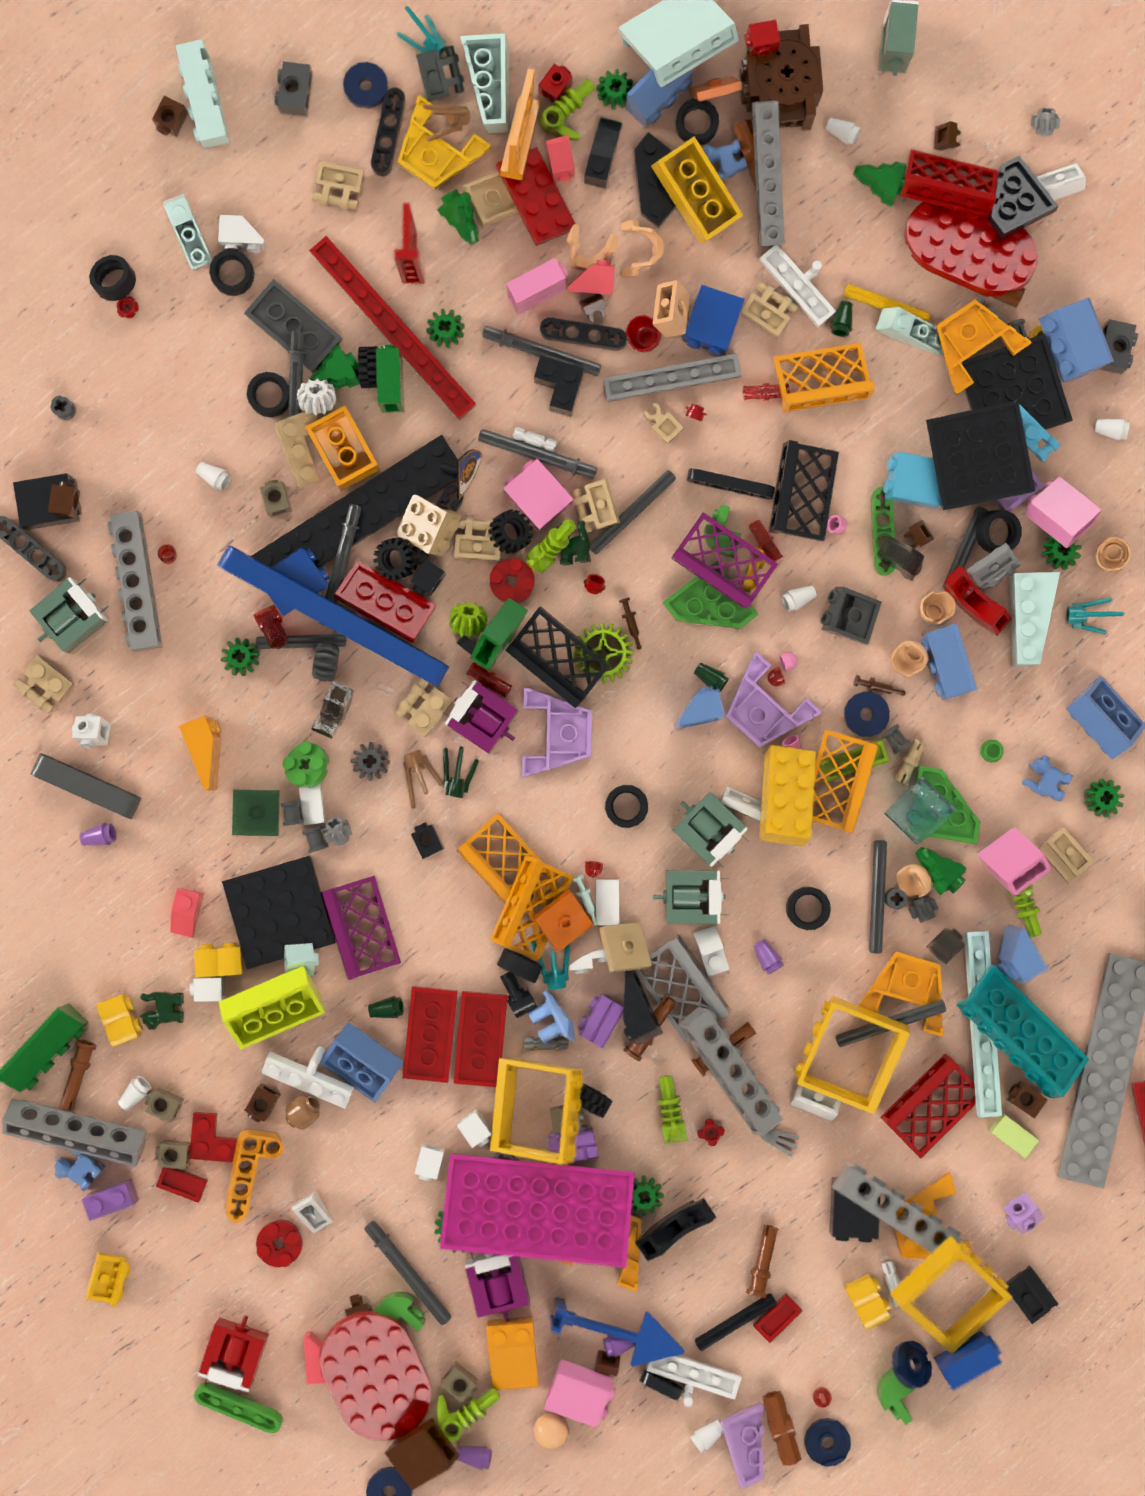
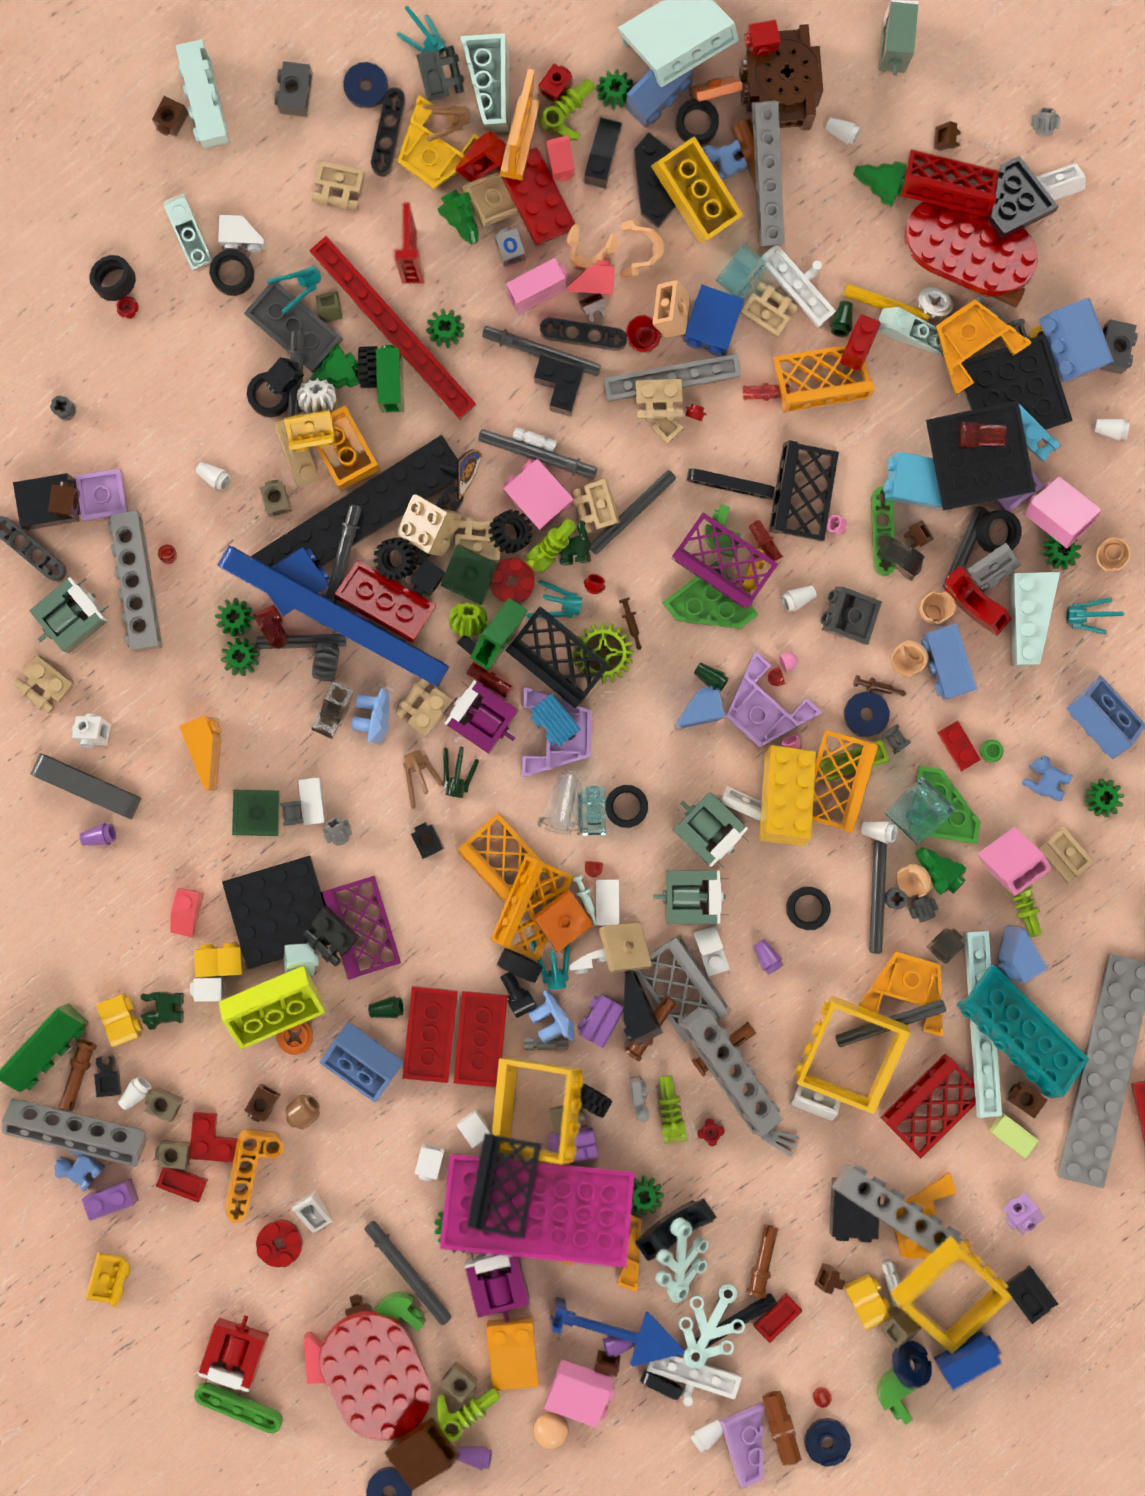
(101, 494): none -> lavender plate
(108, 1081): none -> black plate
(239, 623): none -> green gear
(282, 376): none -> black brick
(296, 1047): none -> orange gear
(306, 278): none -> teal plant
(307, 1078): white plate -> none
(310, 430): none -> yellow bracket
(315, 839): dark grey bush -> none
(317, 767): bright green plate -> none
(329, 307): none -> olive slope
(335, 931): none -> pearl dark grey plate
(365, 755): dark grey gear -> none
(378, 724): none -> light blue connector
(469, 574): none -> clear green plate
(482, 157): none -> red slope
(486, 1178): none -> black fence
(510, 246): none -> light grey brick
(555, 720): none -> dark azure brick
(564, 805): none -> clear cone
(571, 603): none -> teal plant
(593, 810): none -> clear light blue brick
(639, 1092): none -> light grey plate
(659, 392): none -> tan plate
(679, 1288): none -> light aqua plant
(709, 1330): none -> light aqua plant
(741, 271): none -> clear light blue brick
(828, 1279): none -> reddish brown tile
(860, 342): none -> red brick
(881, 831): none -> white cone
(901, 1329): none -> dark tan brick
(910, 762): tan pin -> none
(931, 295): none -> white gear
(958, 746): none -> red plate
(975, 434): none -> clear red piece

